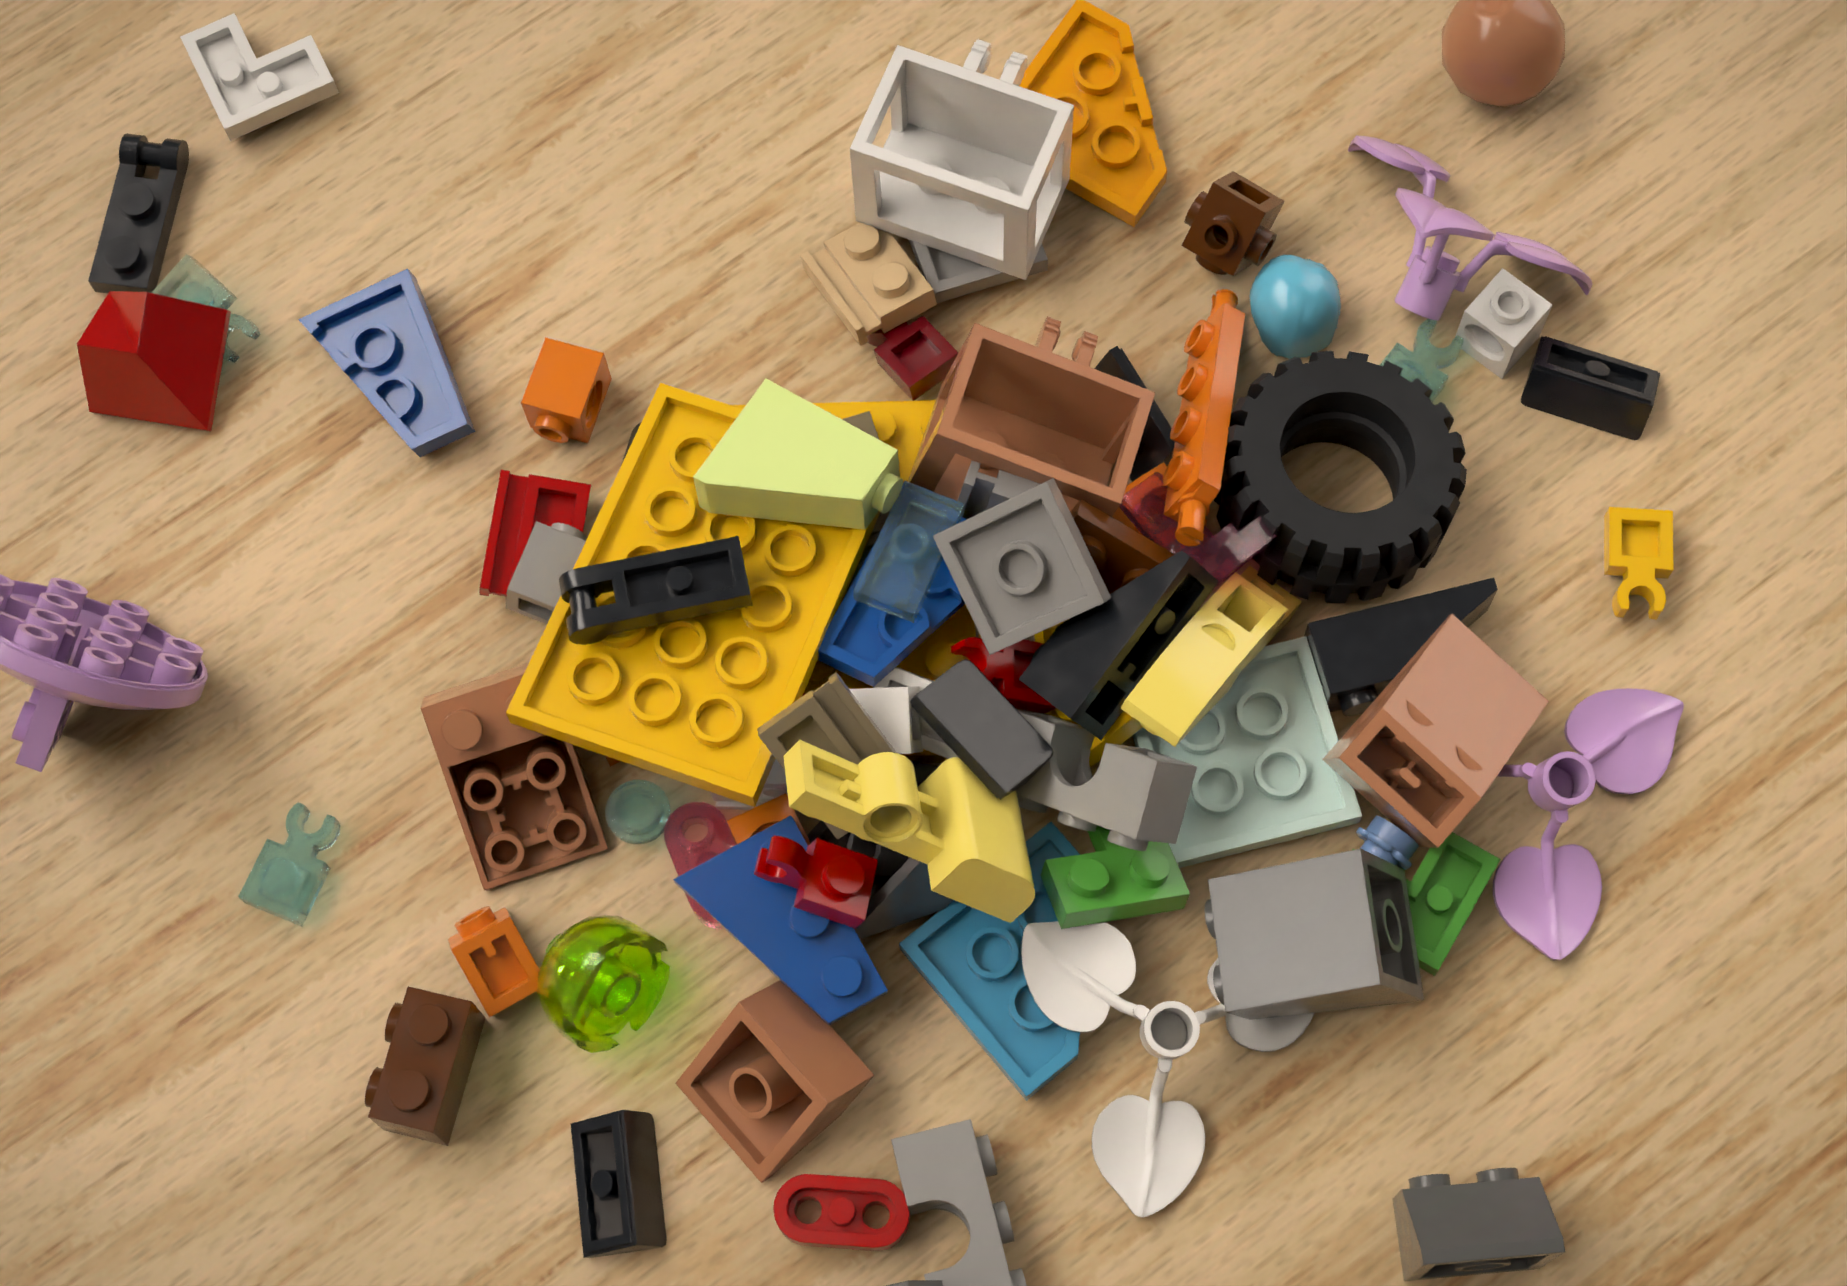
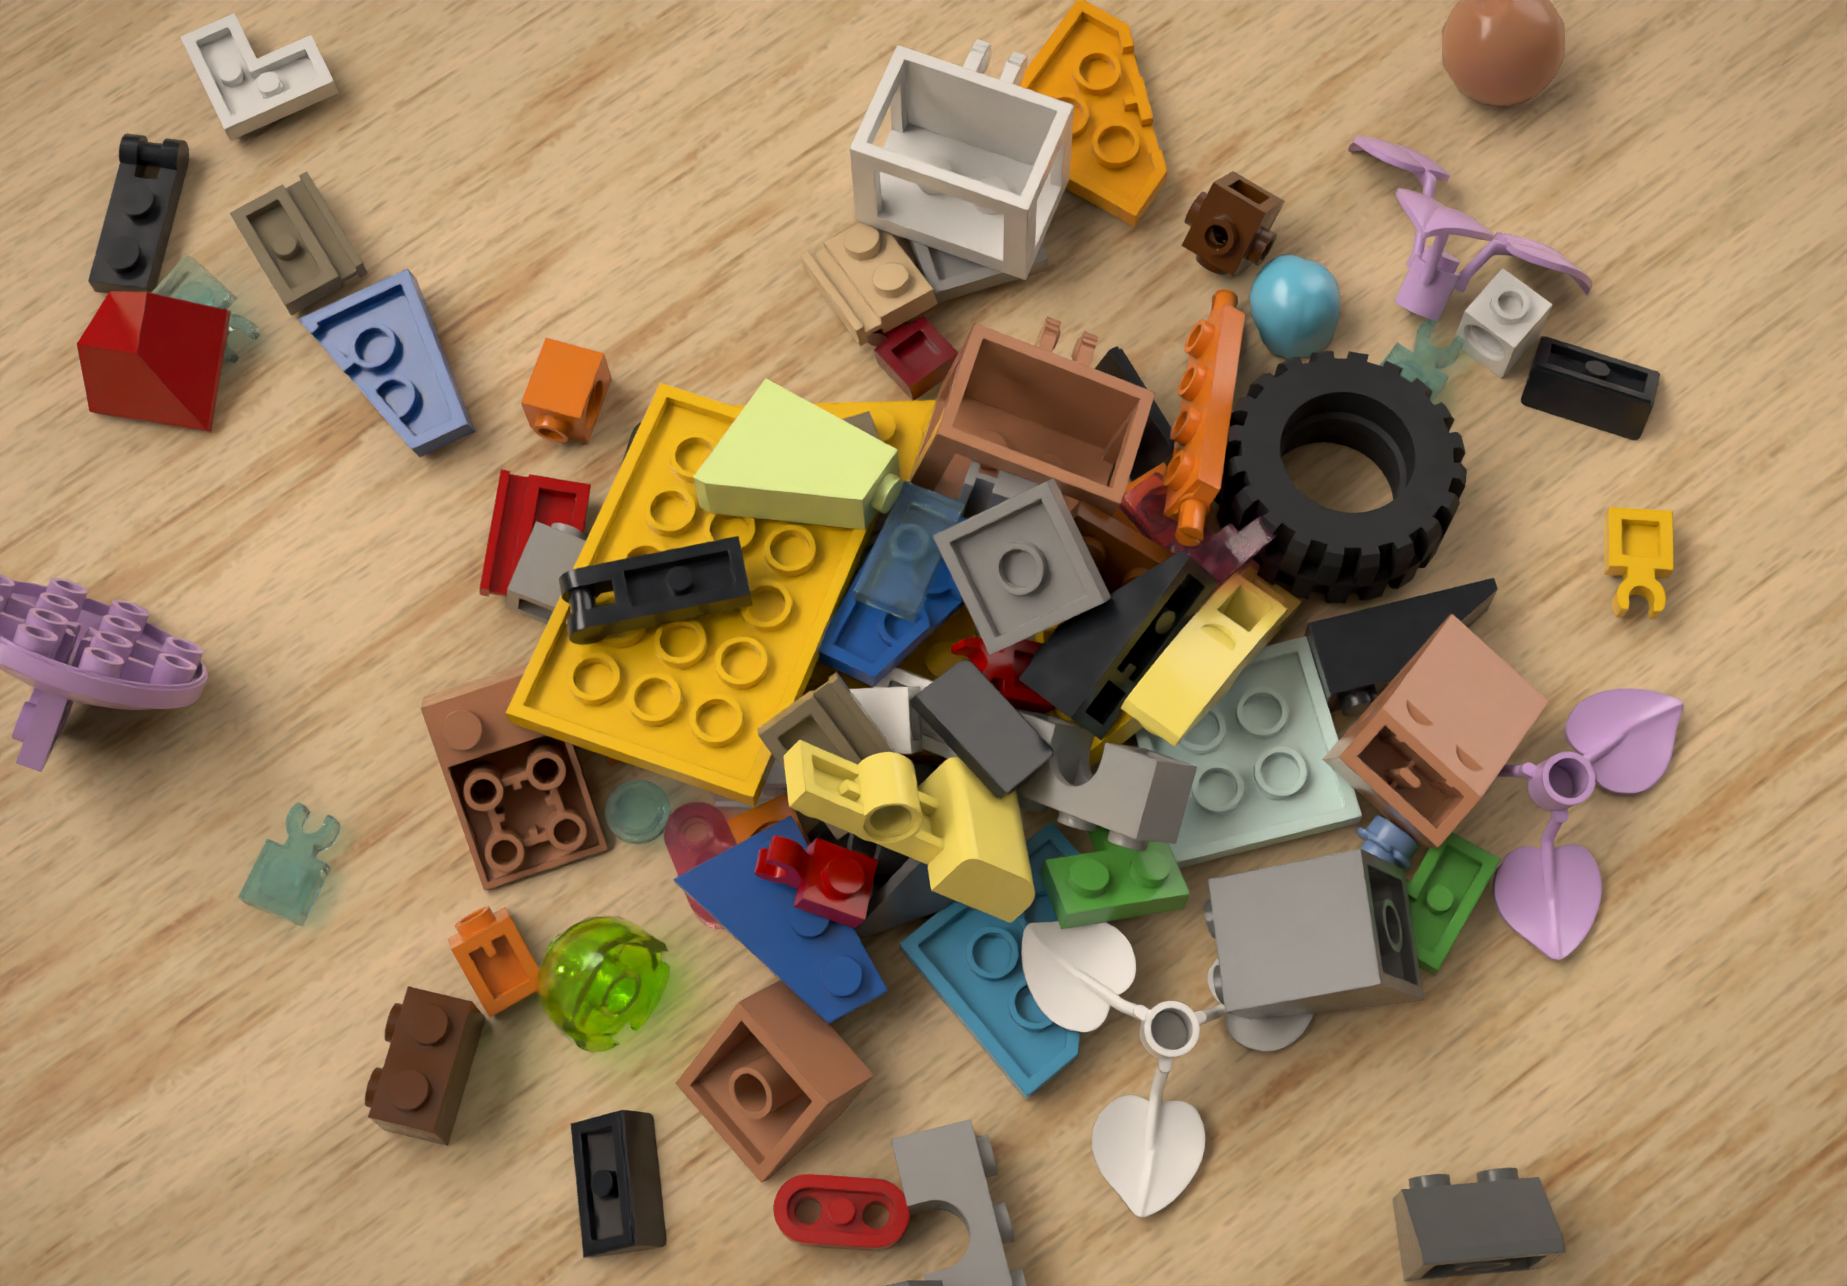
(298, 243): none -> dark tan plate

